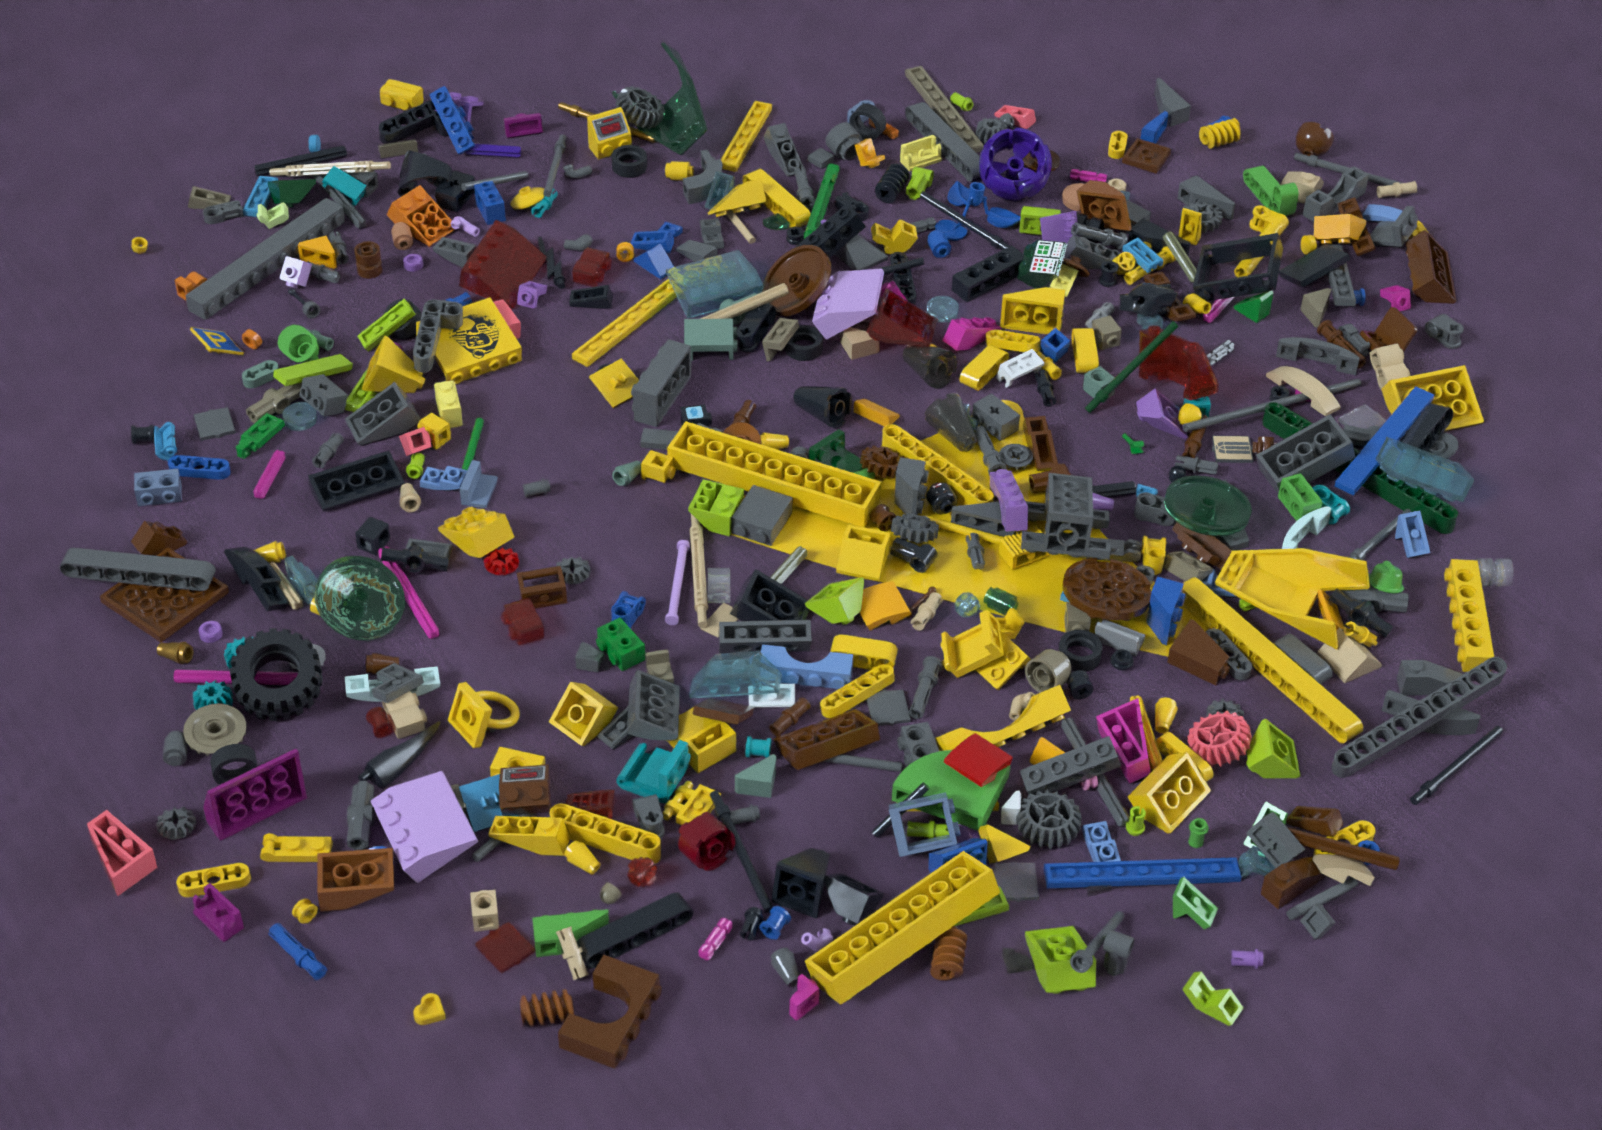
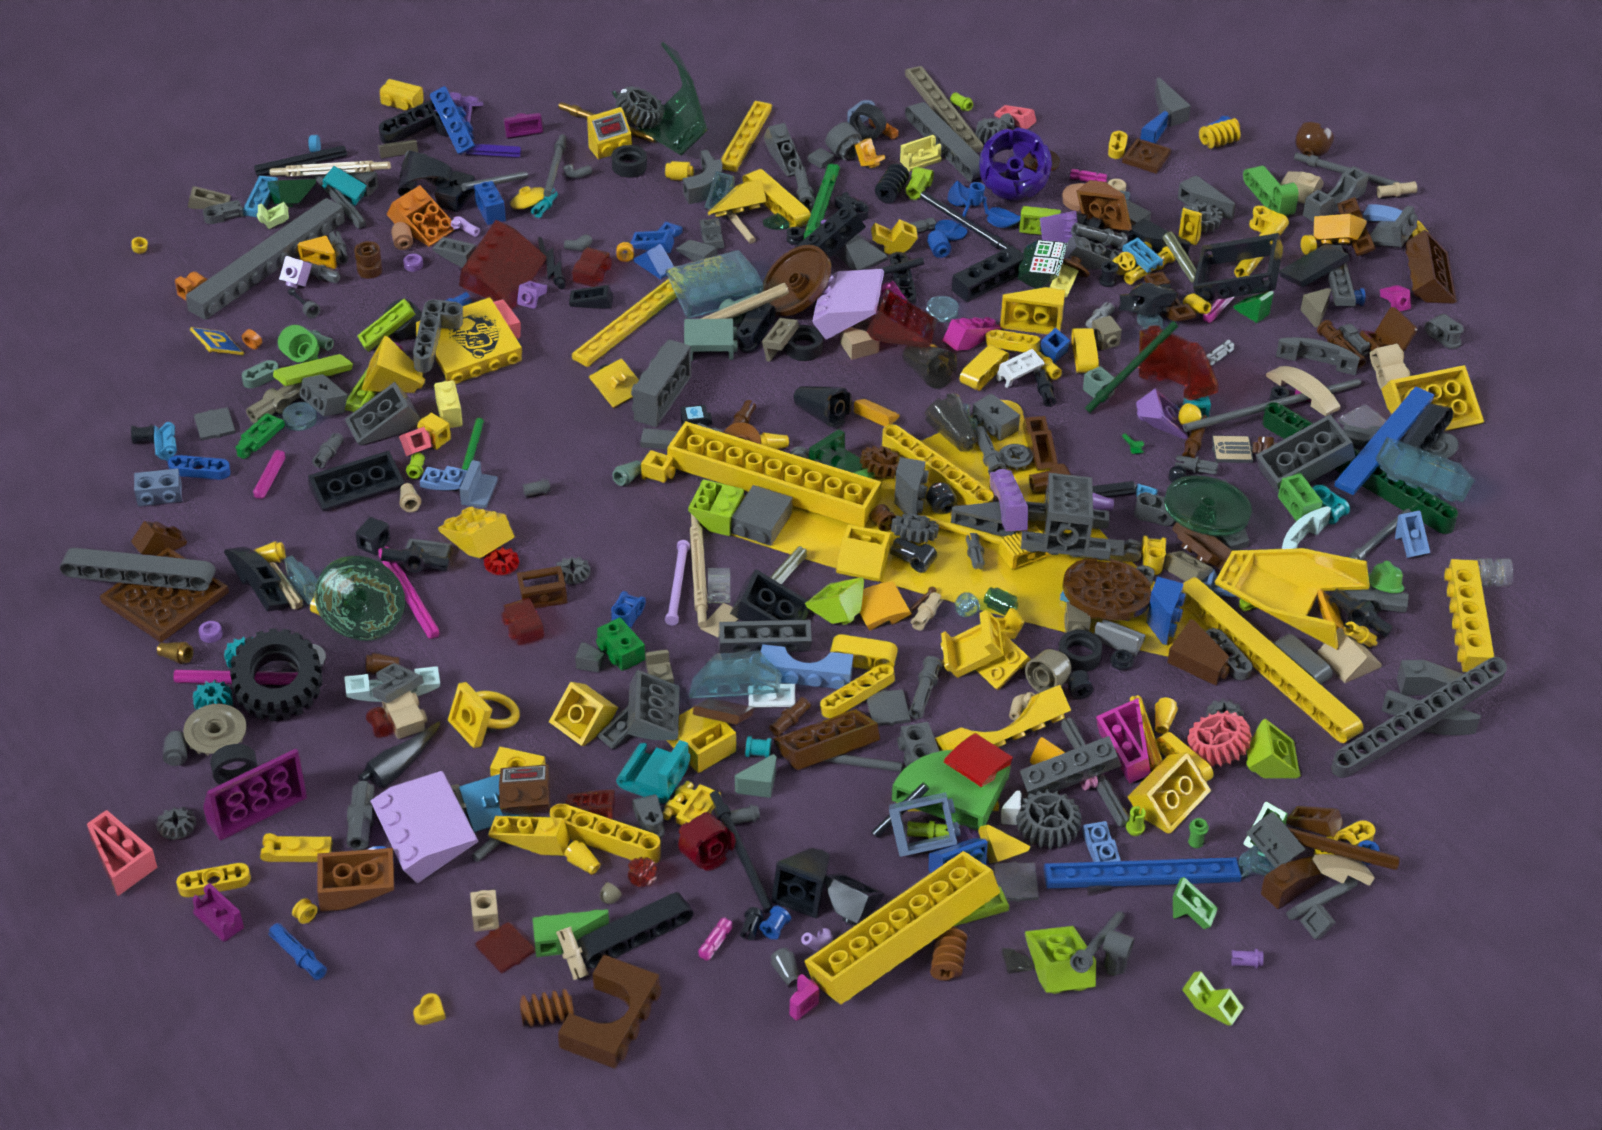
(1430, 787): black bar -> none

